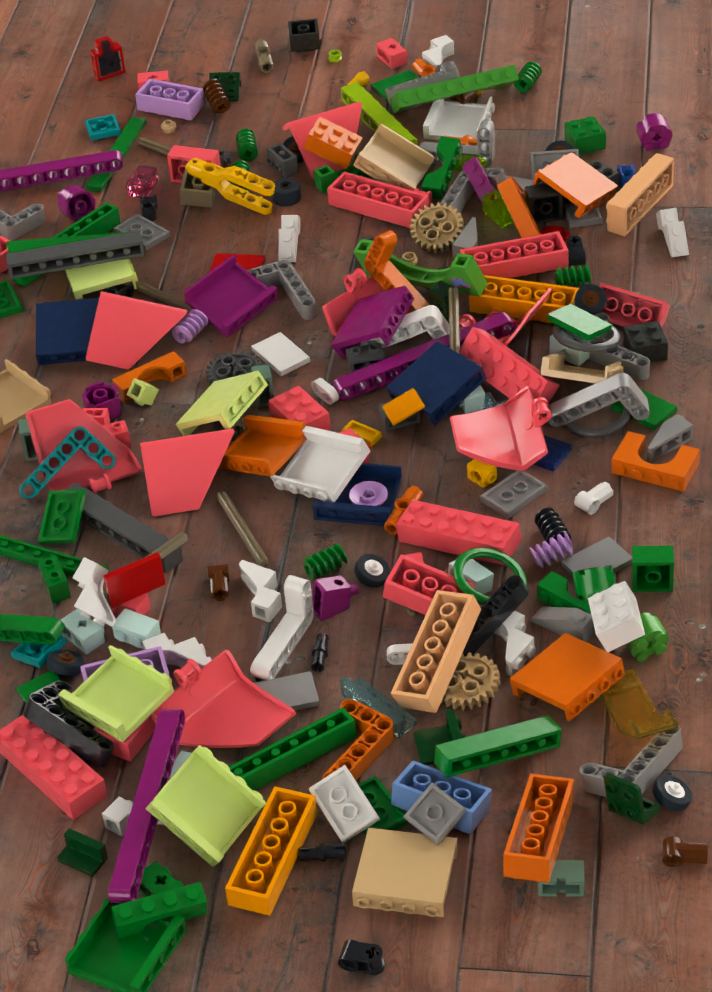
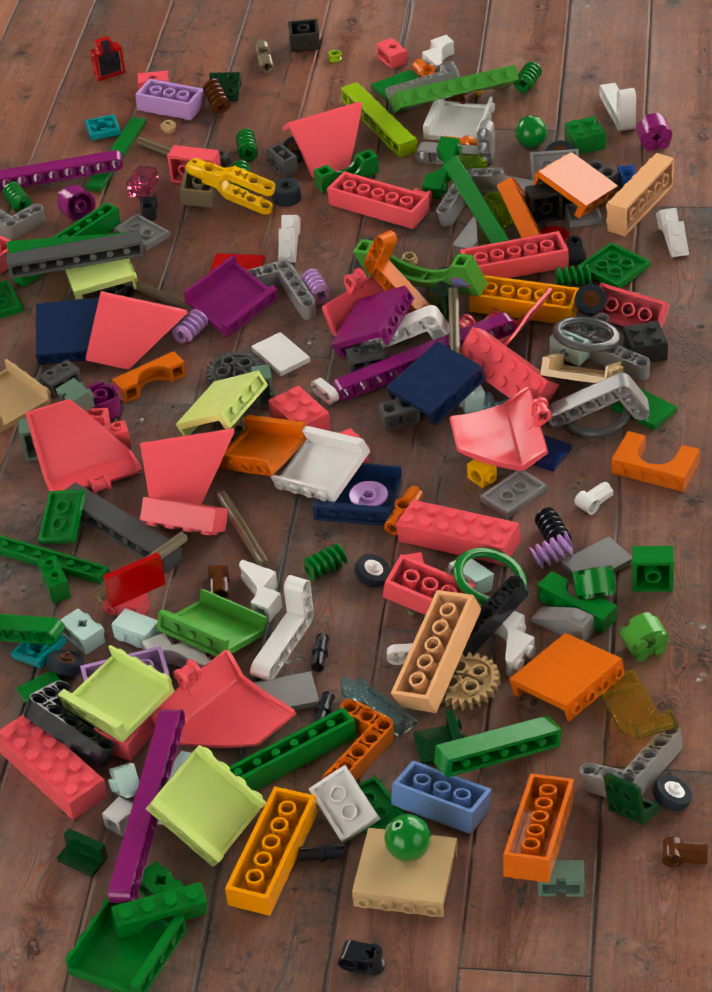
(16, 196): none -> green piece
(59, 375): none -> dark grey brick
(63, 458): teal beam -> none
(77, 393): none -> sand green brick
(92, 600): white arch -> none
(124, 780): none -> light aqua brick
(142, 392): yellowish green brick -> none
(184, 515): none -> coral brick
(213, 624): none -> bright green panel
(316, 286): none -> lavender piece
(324, 706): none -> black pin
(332, 596): magenta torso -> none
(333, 142): orange brick -> none
(361, 77): yellow cone -> none
(368, 434): yellow tile -> none
(394, 159): tan panel -> none
(403, 406): light orange slope -> none
(407, 837): none -> green piece
(435, 813): light grey tile -> none
(436, 227): tan gear -> none
(475, 201): none -> green tile
(478, 177): magenta plate -> none
(530, 131): none -> green piece
(579, 322): tile -> none
(615, 265): none -> green plate
(616, 616): white brick -> none
(620, 105): none -> white beam
(671, 435): light grey slope -> none

